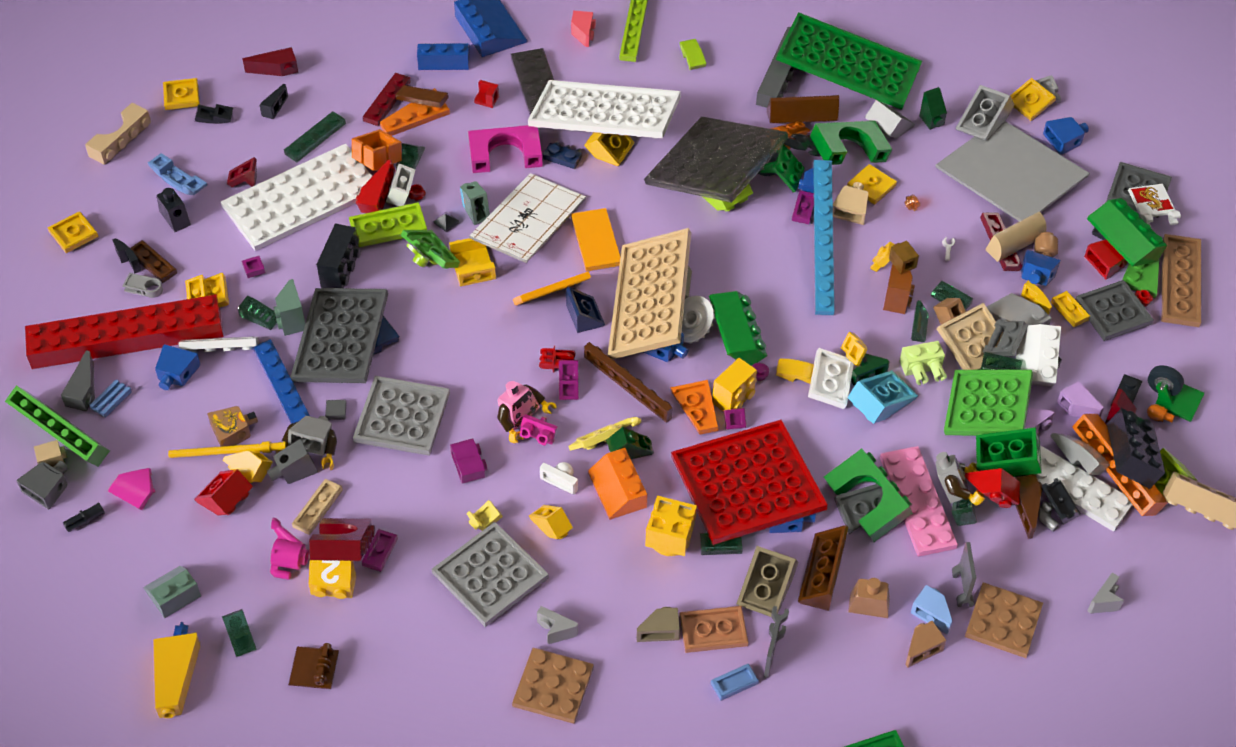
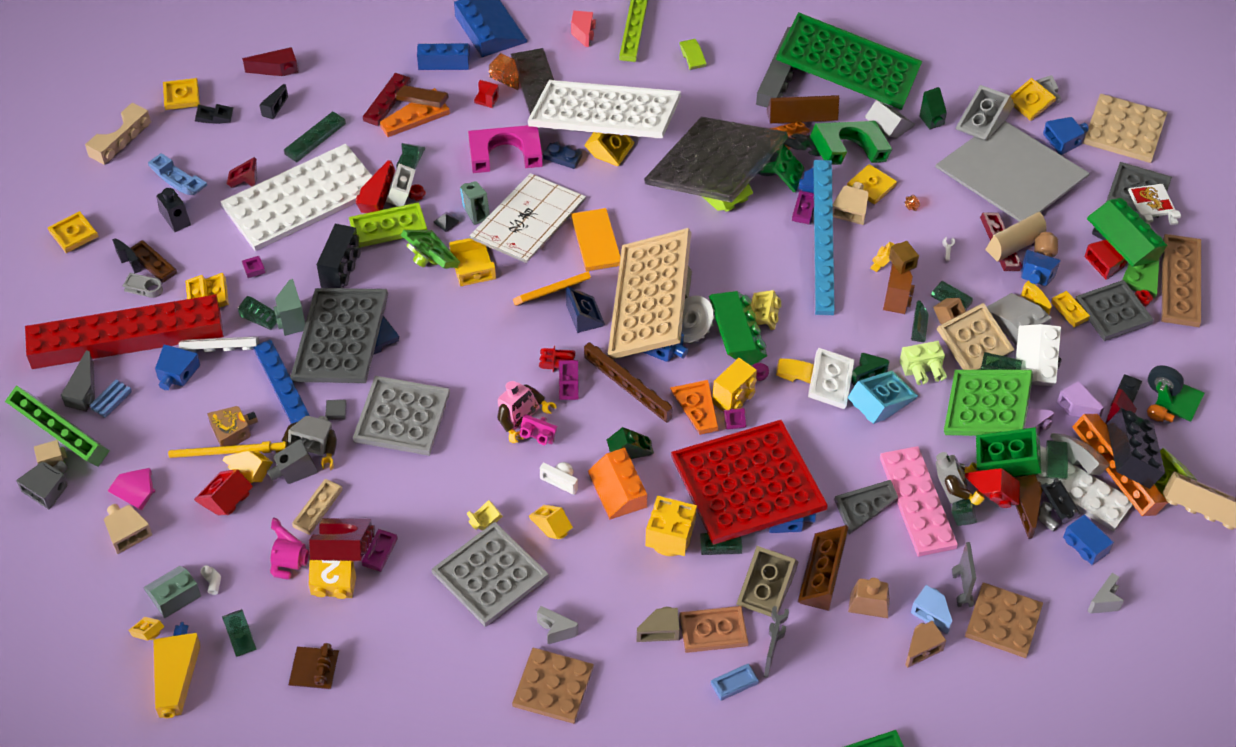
(83, 517): black axle -> none
(125, 527): none -> tan torso
(146, 629): none -> yellow plate
(212, 577): none -> white arm
(376, 148): orange piece -> none
(468, 460): magenta brick -> none
(505, 71): none -> clear orange slope
(591, 439): light yellow plate -> none
(766, 308): none -> light yellow bracket
(854, 348): yellow slope -> none
(861, 469): green arch -> none
(1010, 339): dark grey plate -> none
(1056, 460): none -> clear green slope
(1088, 540): none -> blue brick
(1125, 128): none -> tan plate

